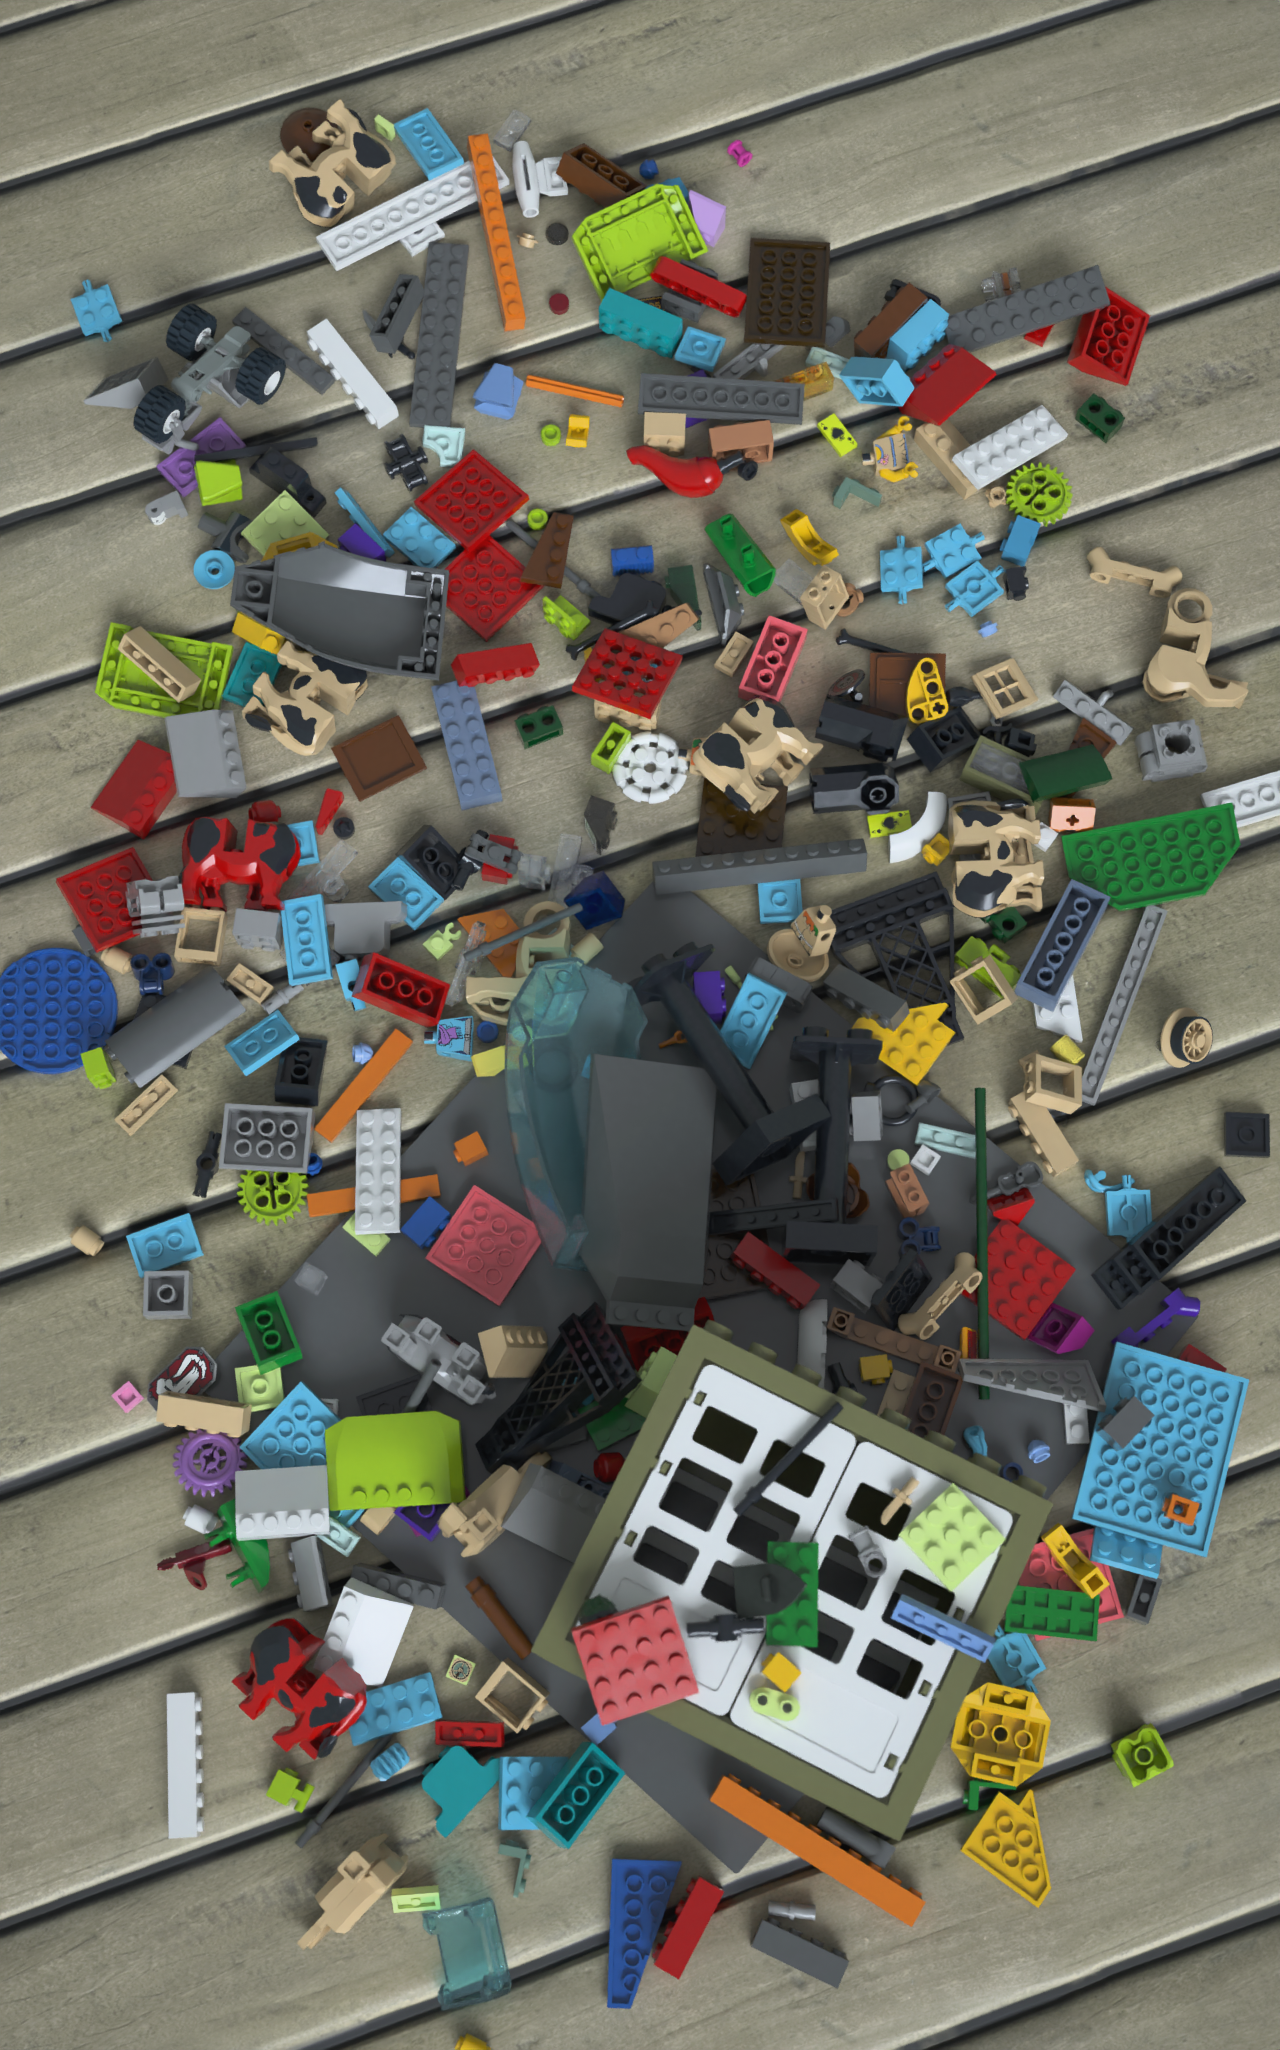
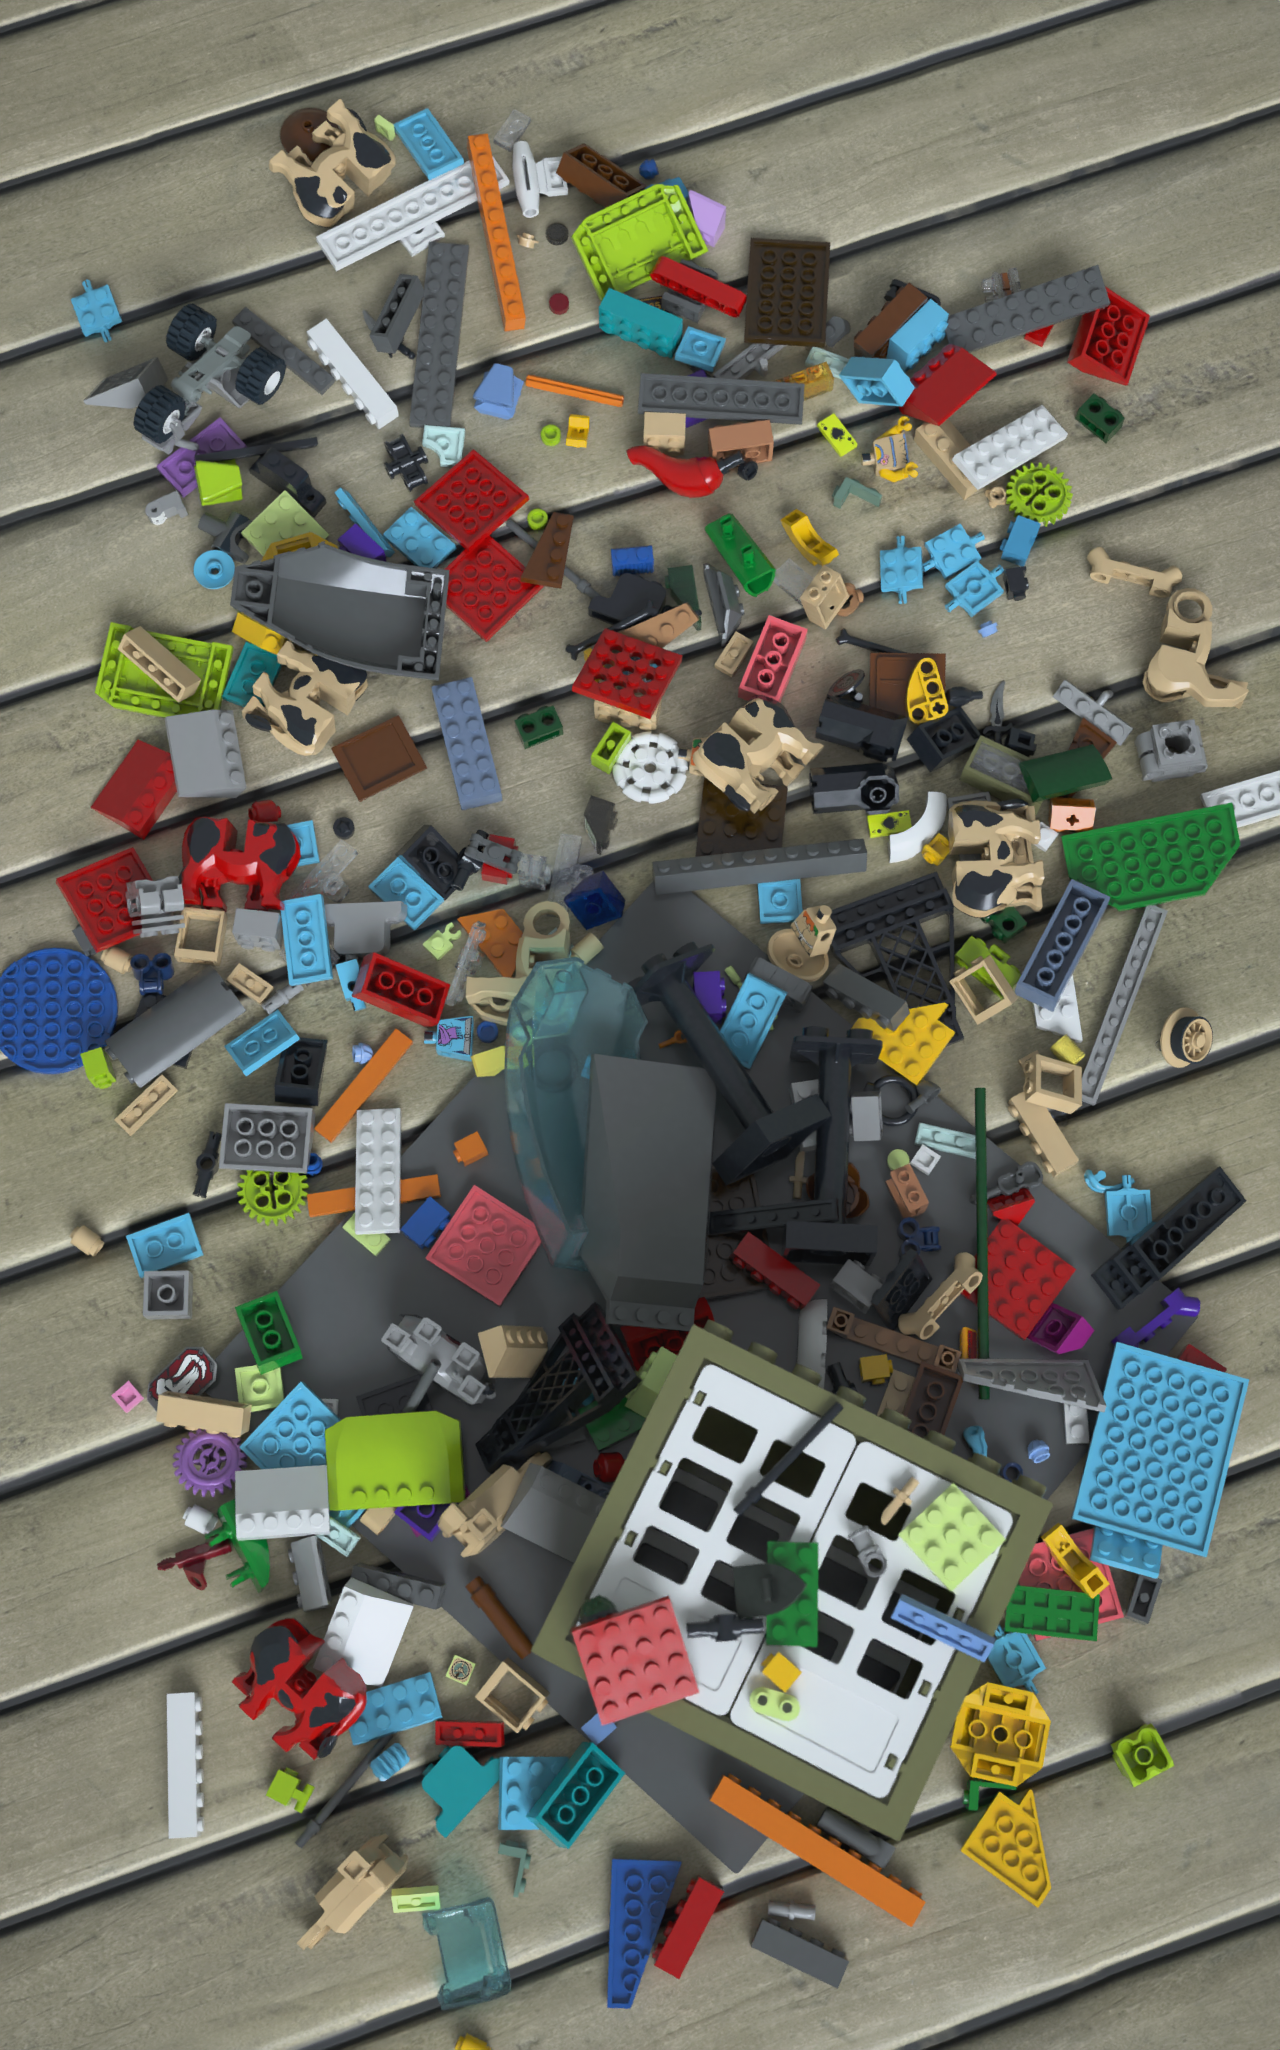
(311, 1279): clear brick -> none
(330, 805): red slope -> none
(486, 948): dark grey bar -> none
(495, 665): red brick -> none
(565, 617): lime bracket -> none
(739, 153): dark pink bush -> none
(1019, 681): tan piece -> none
(1125, 1423): dark grey brick -> none
(1188, 1509): orange brick -> none
(1246, 1135): black plate -> none

